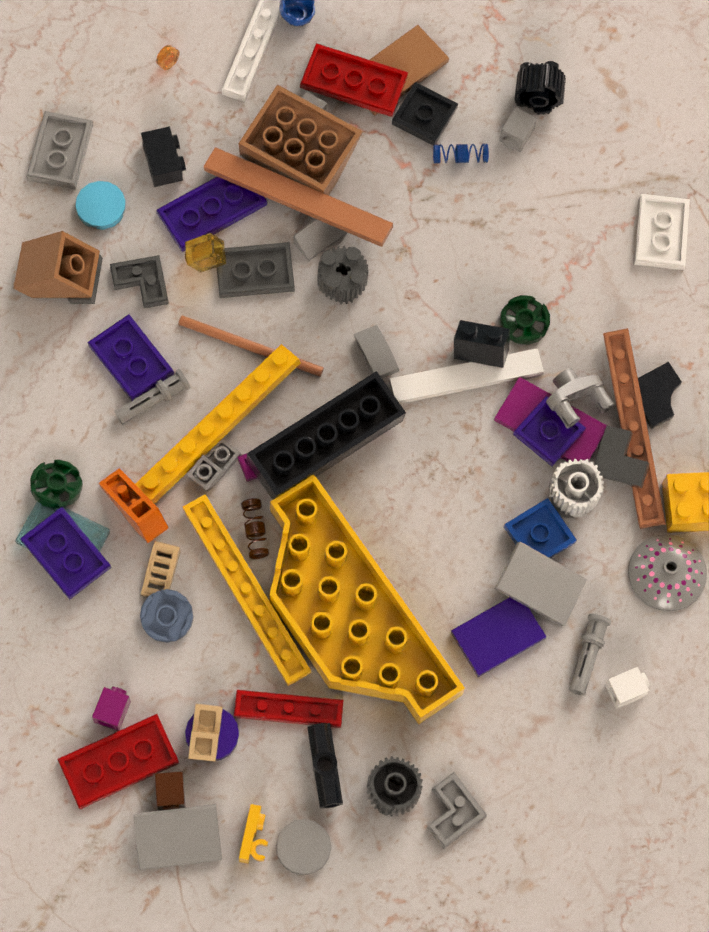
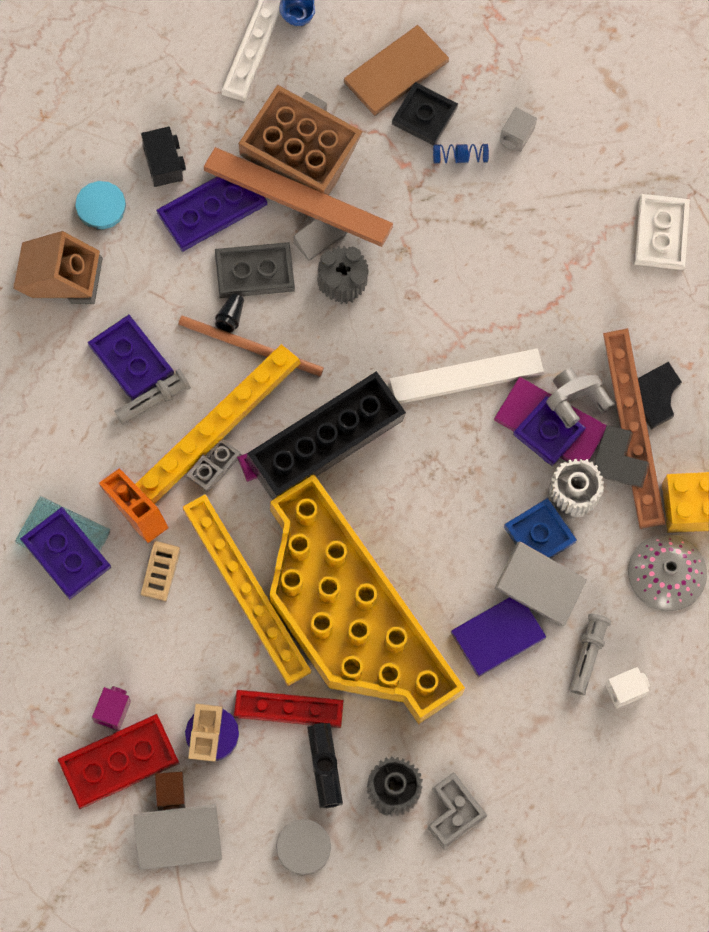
(55, 484): dark green piece -> none
(60, 150): light grey tile -> none
(144, 273): dark grey tile -> none
(166, 615): sand blue tile -> none
(167, 57): clear orange tile -> none
(205, 252): clear yellow brick -> none
(230, 313): none -> black cone
(254, 529): reddish brown piece -> none
(254, 822): yellow plate -> none
(354, 80): red tile -> none
(376, 351): light grey slope -> none
(481, 343): black brick -> none
(525, 319): dark green piece -> none
(540, 86): black brick -> none

